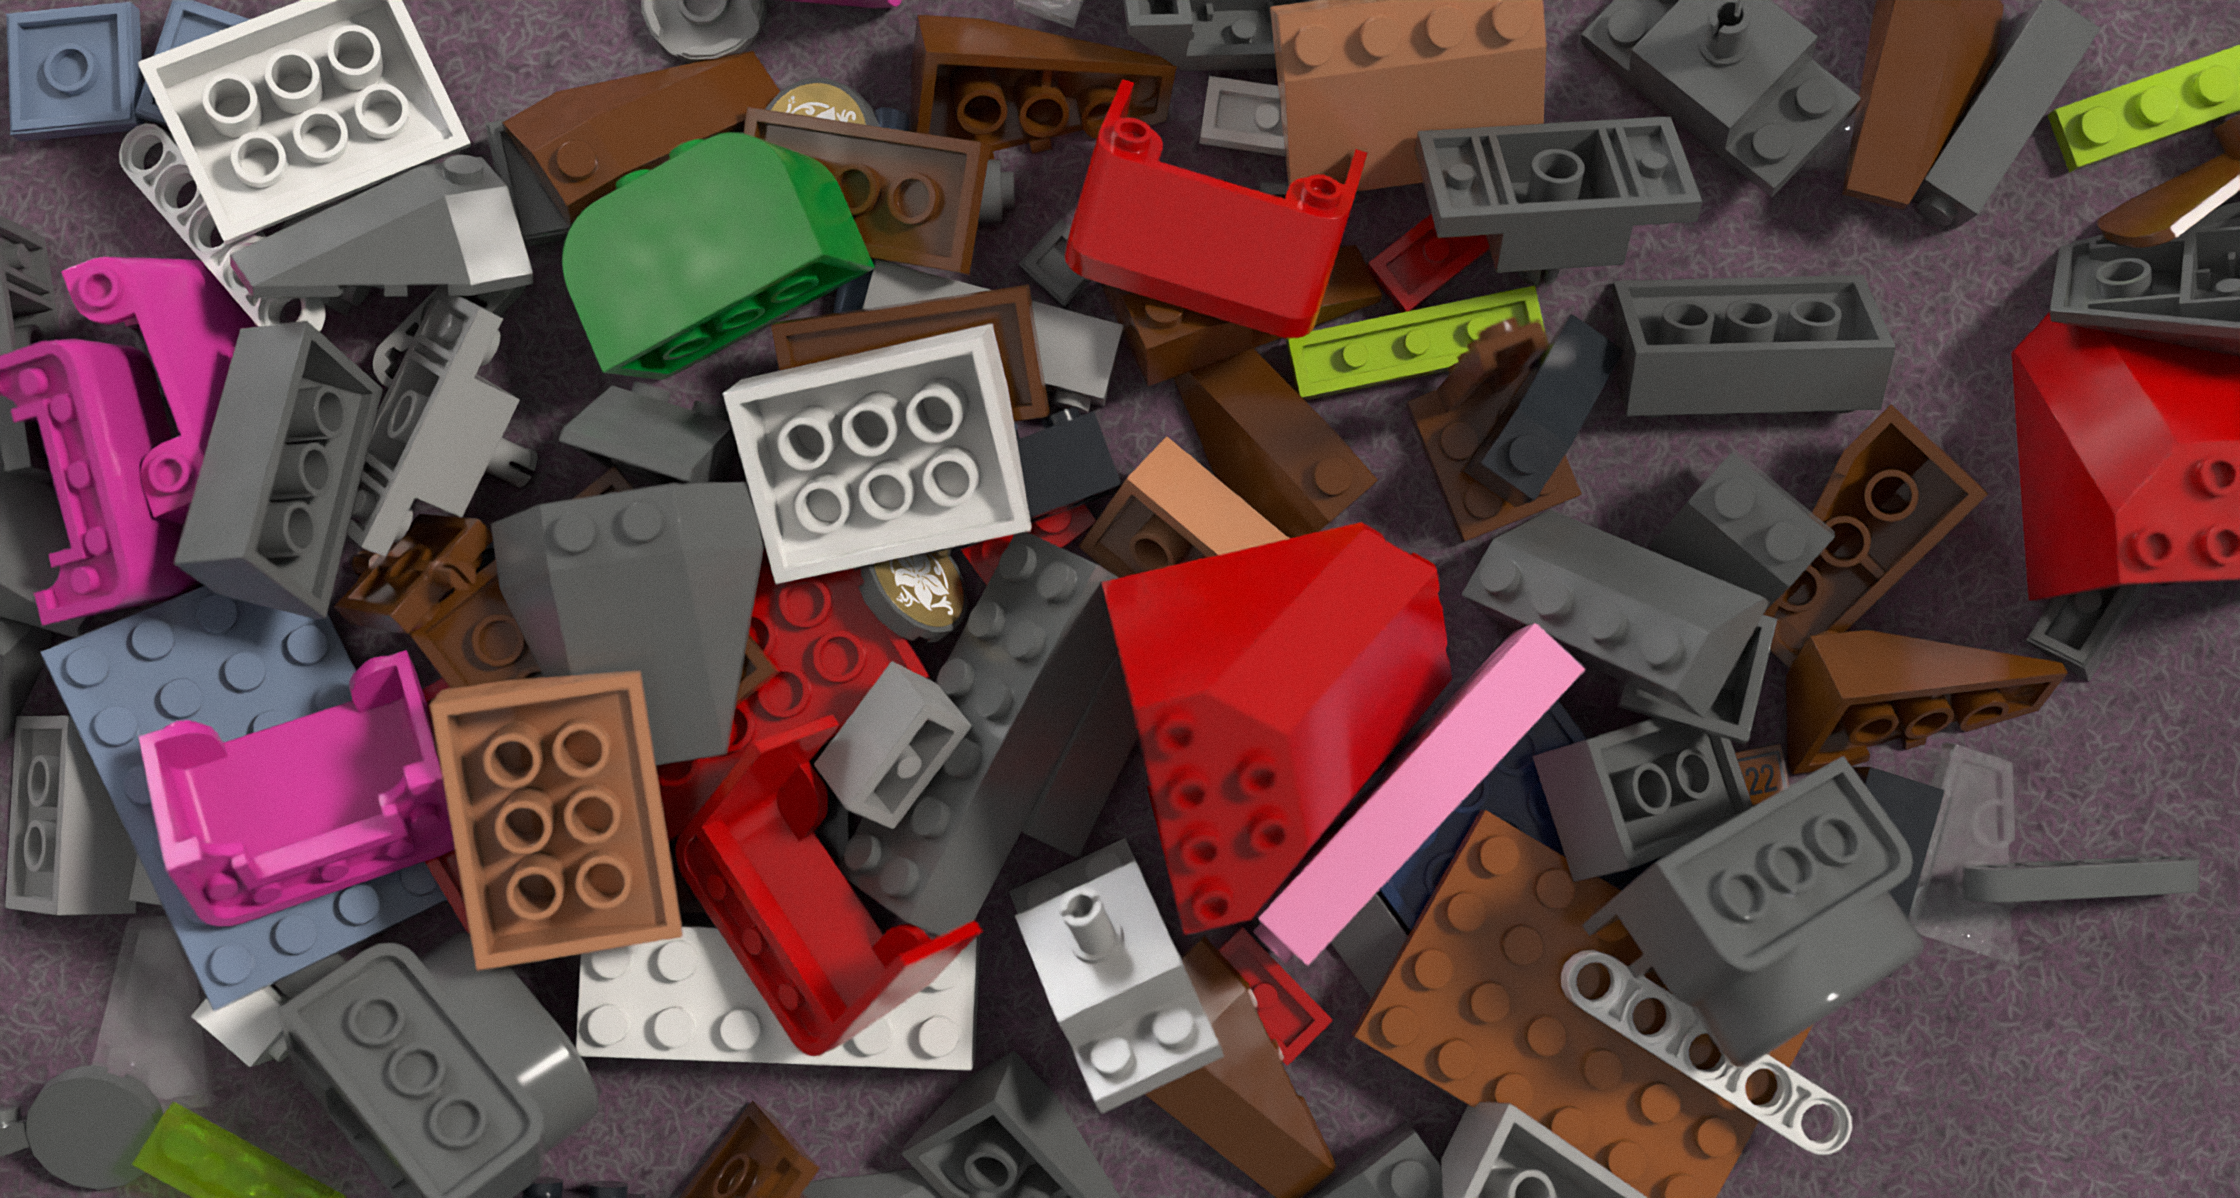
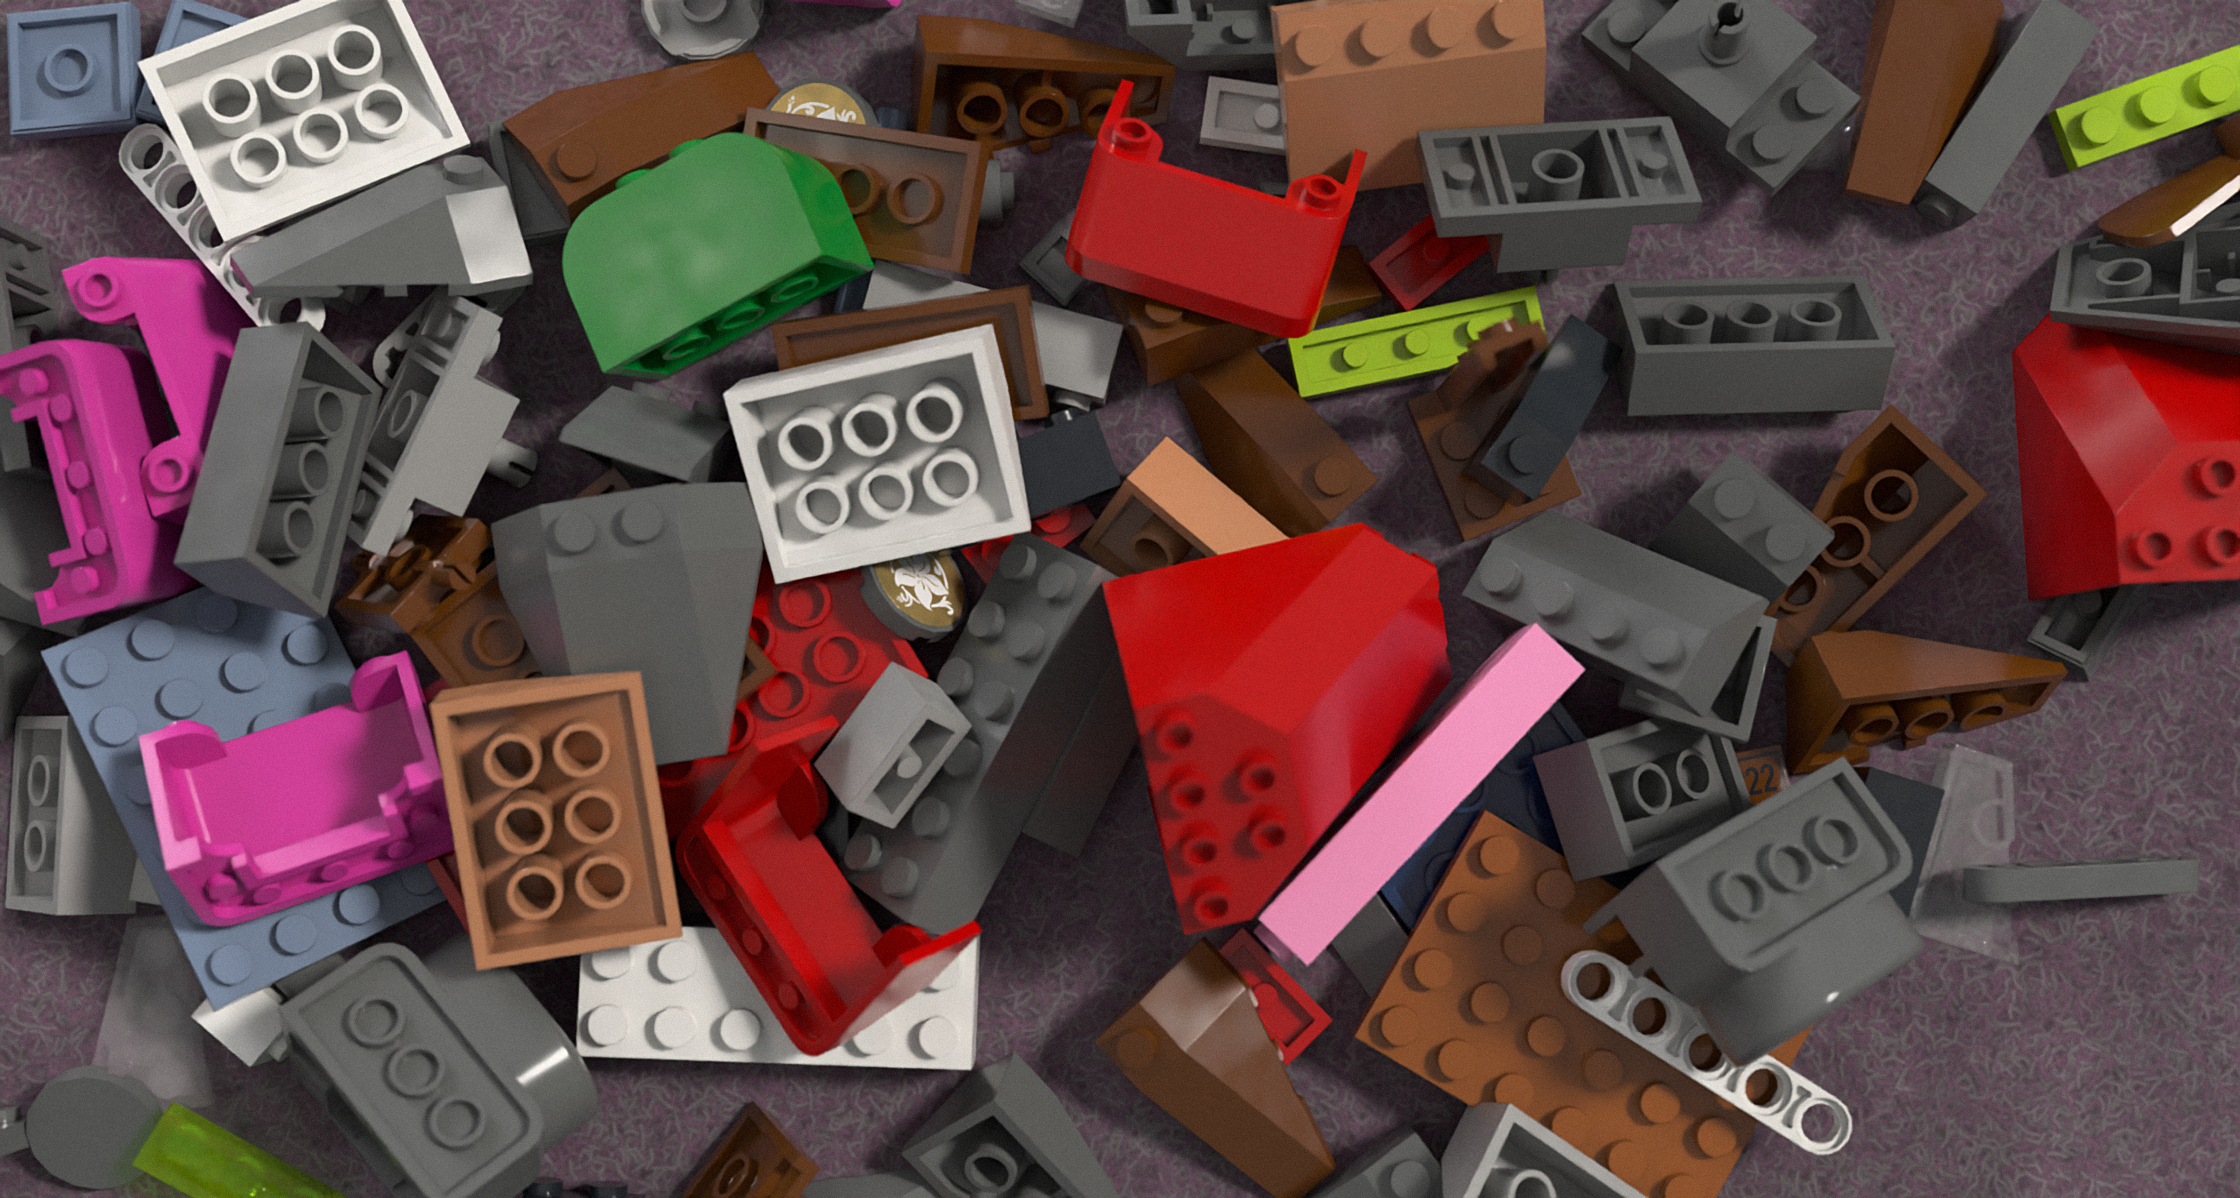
(1114, 976): light grey brick -> none

